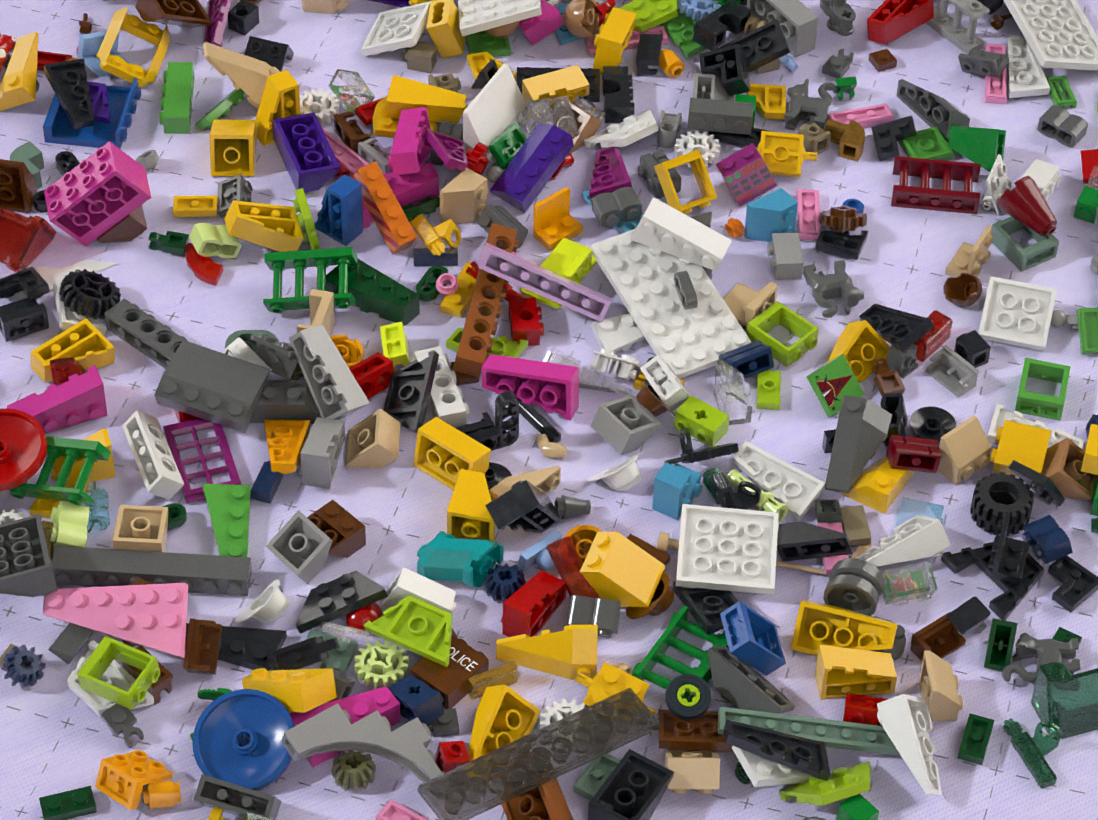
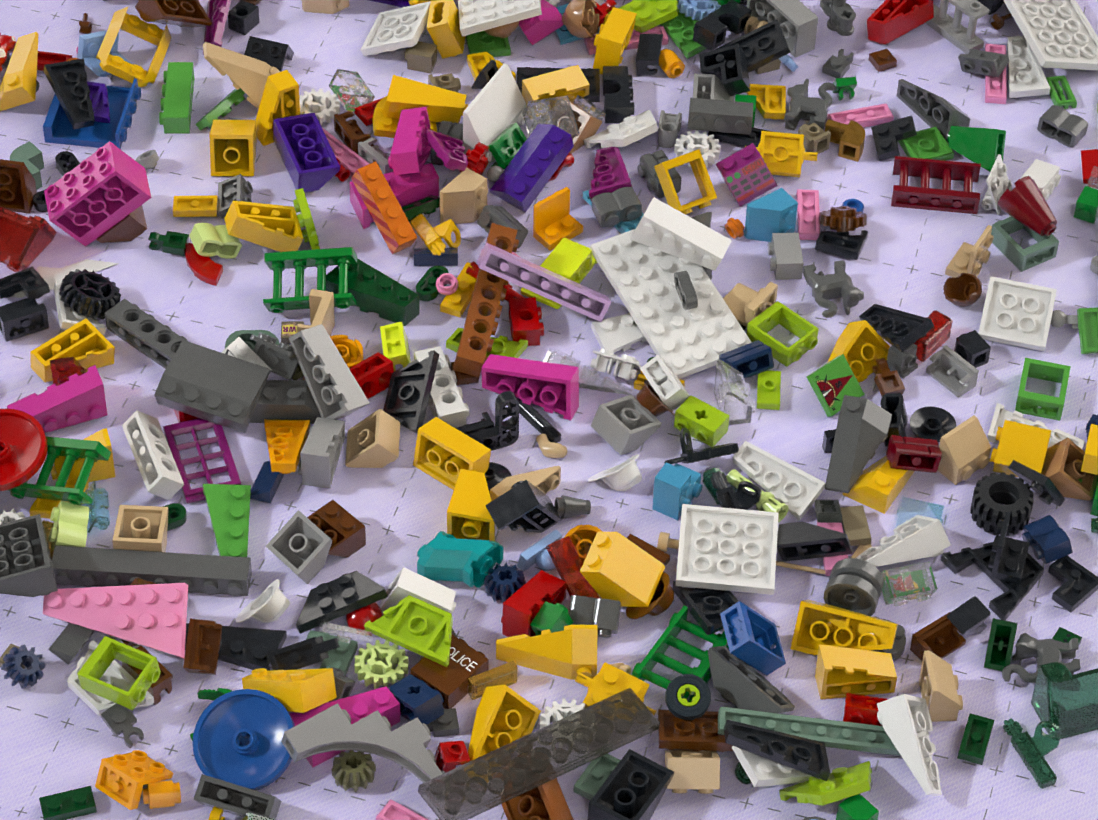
(289, 329): none -> tile
(341, 211): blue wedge -> none
(551, 617): none -> green brick

